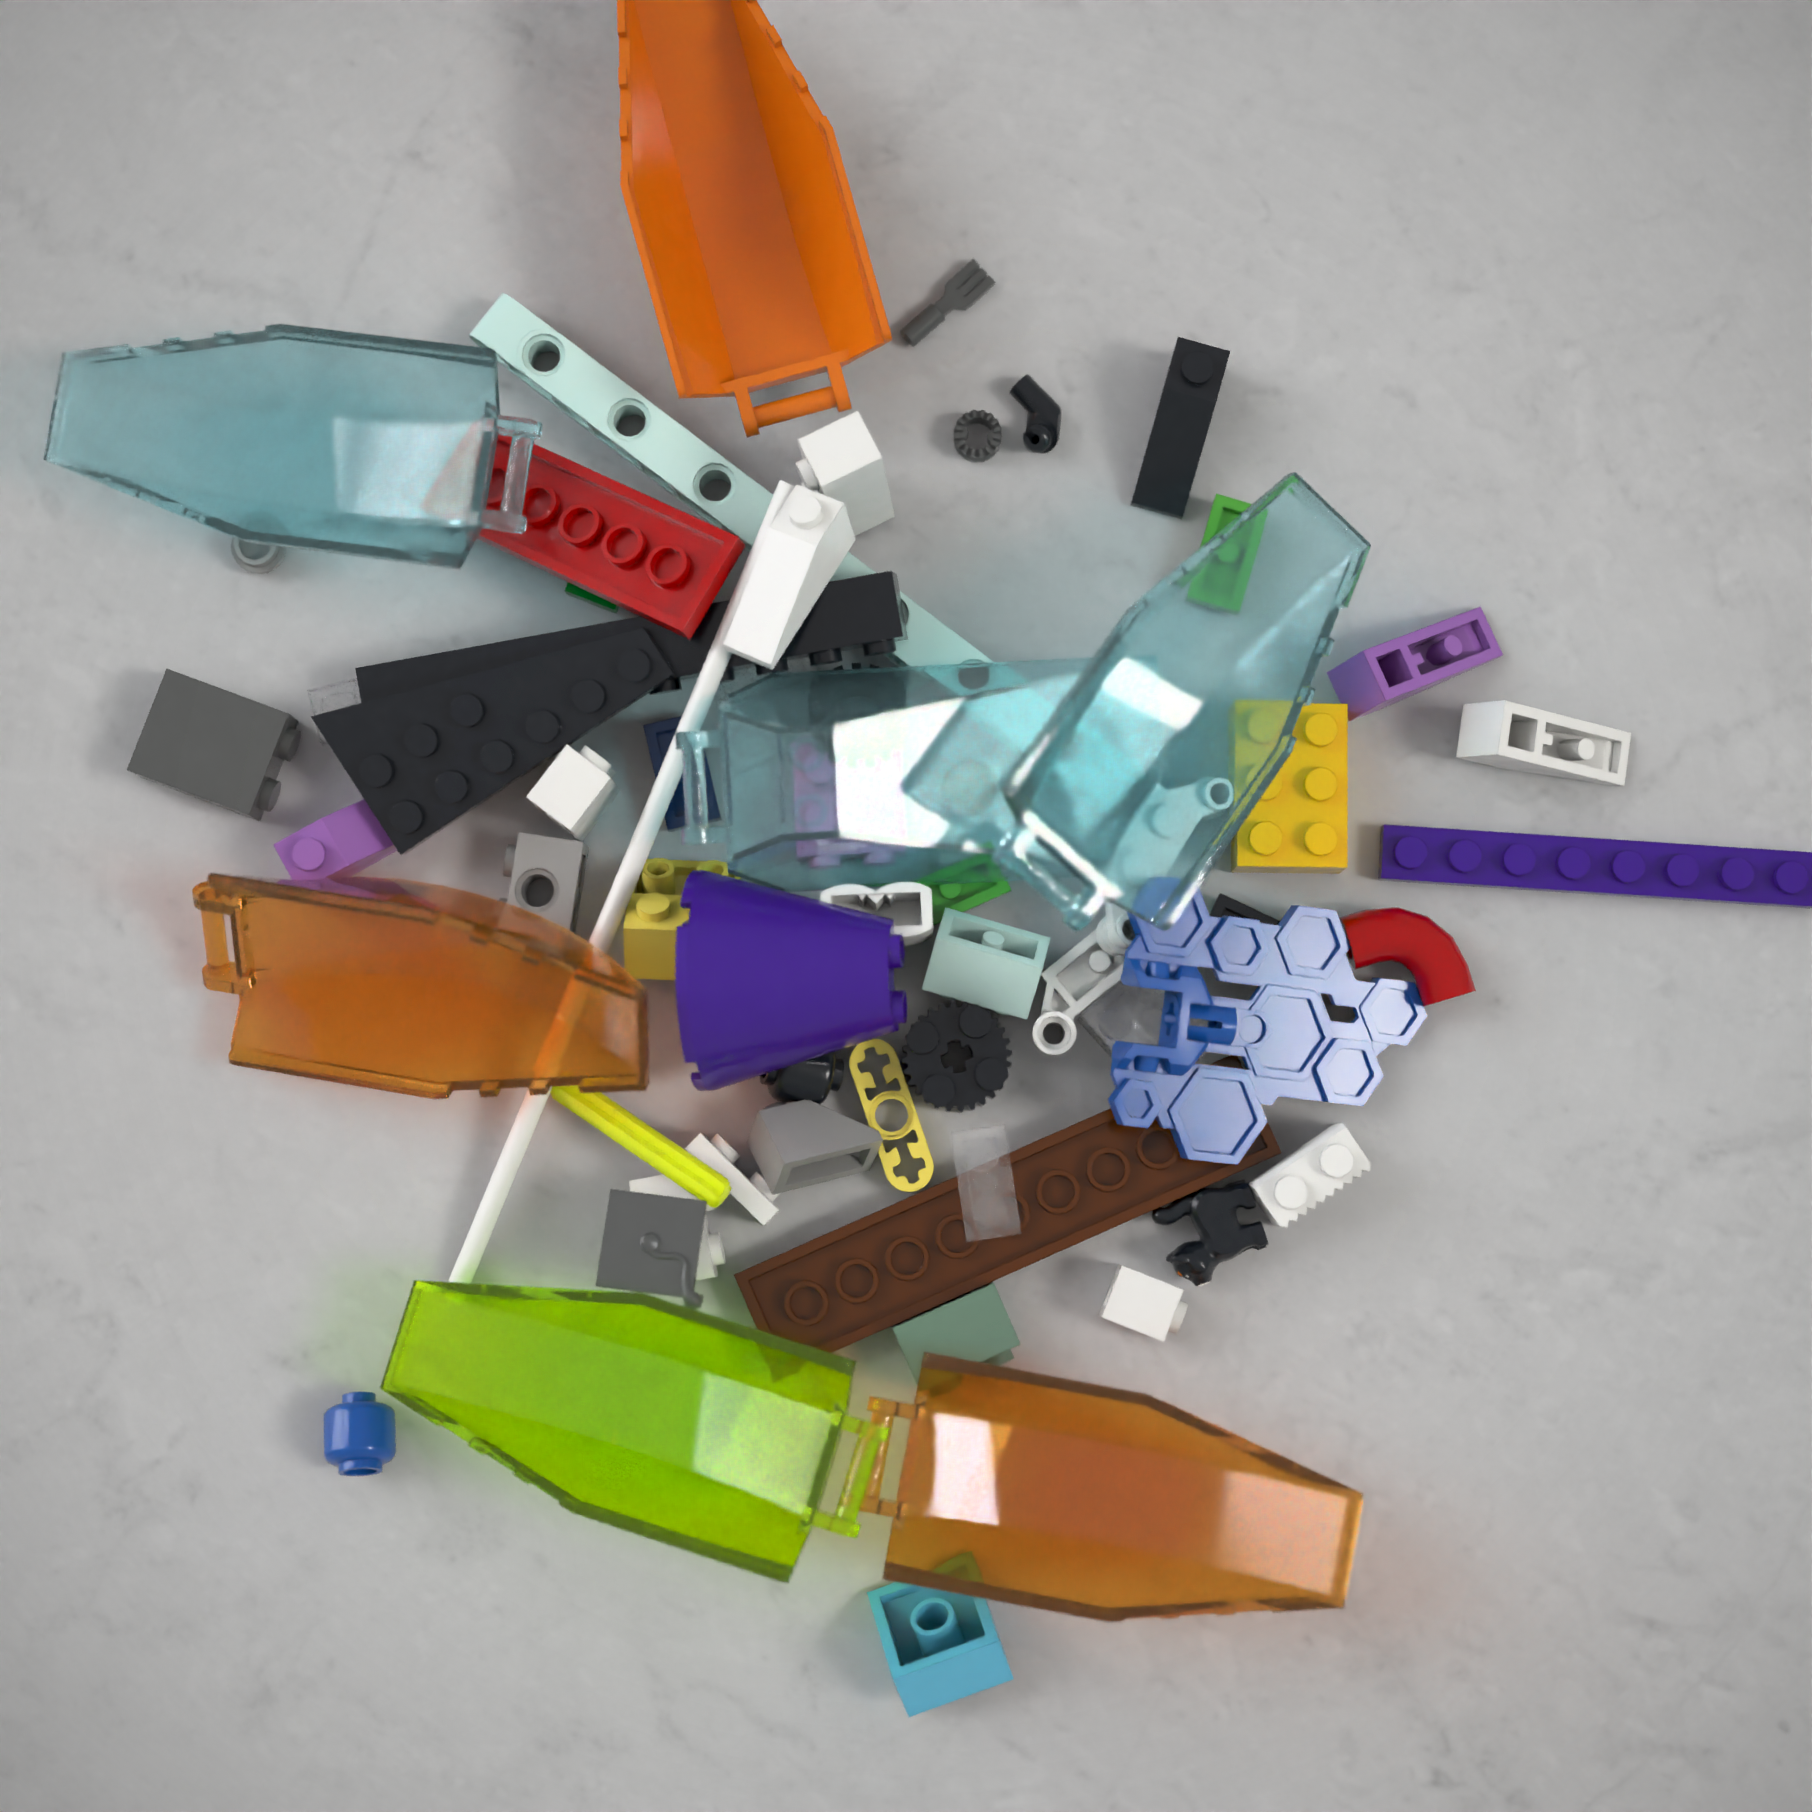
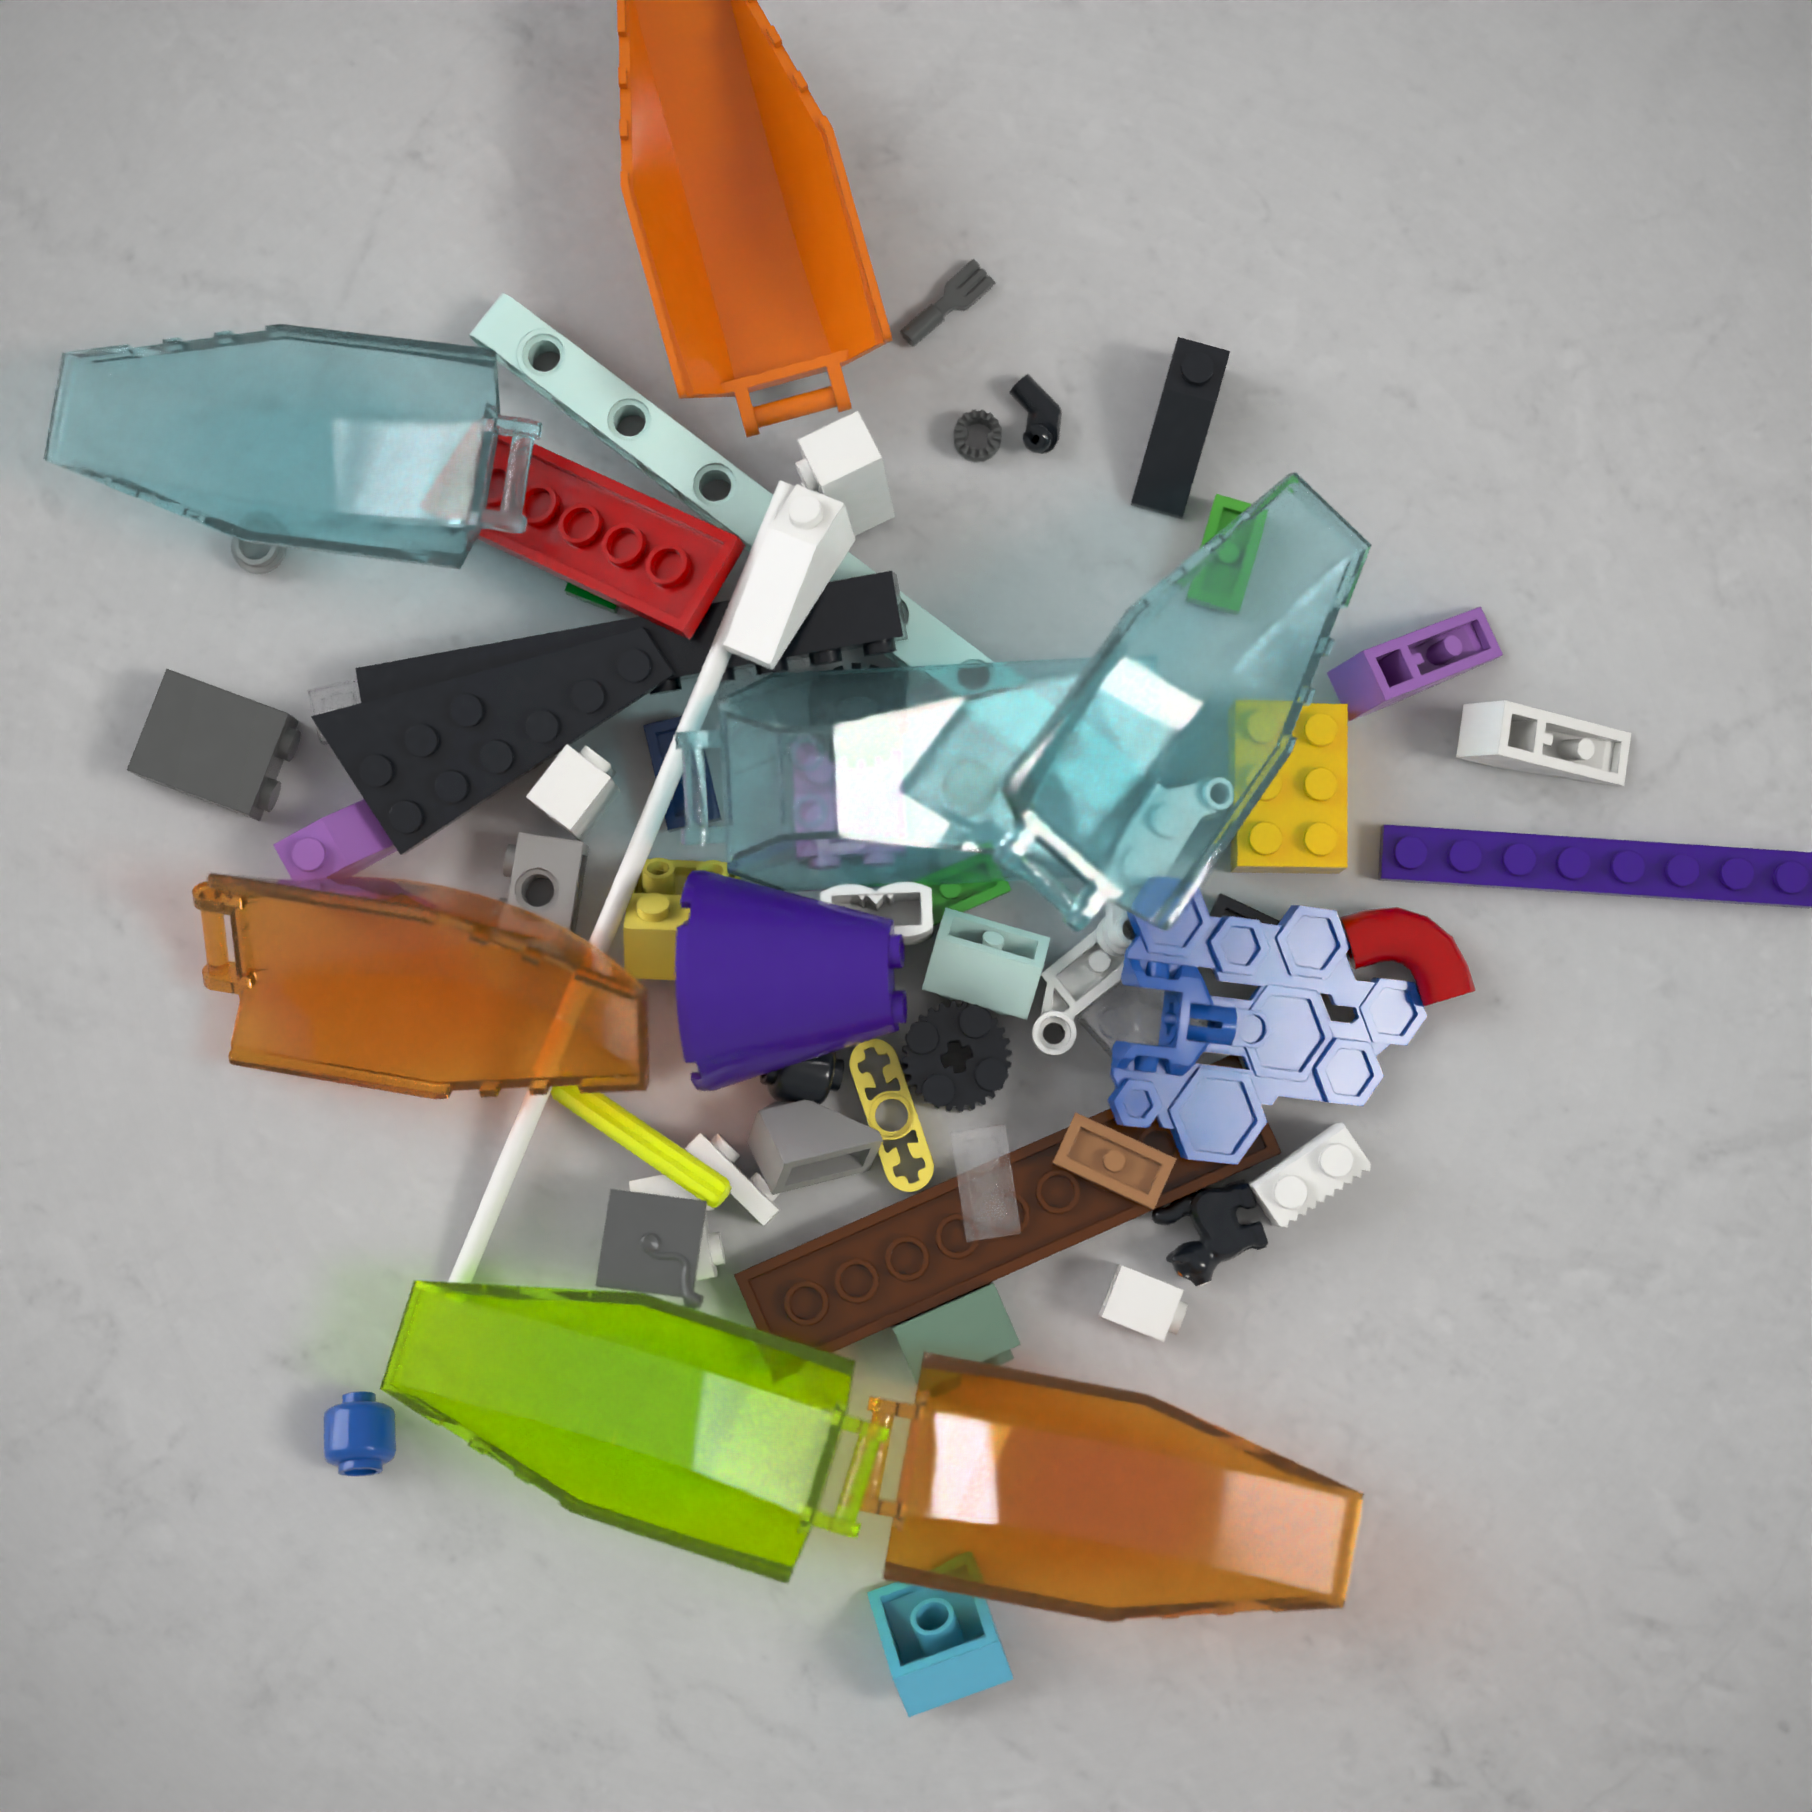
(1114, 1161): none -> medium nougat plate

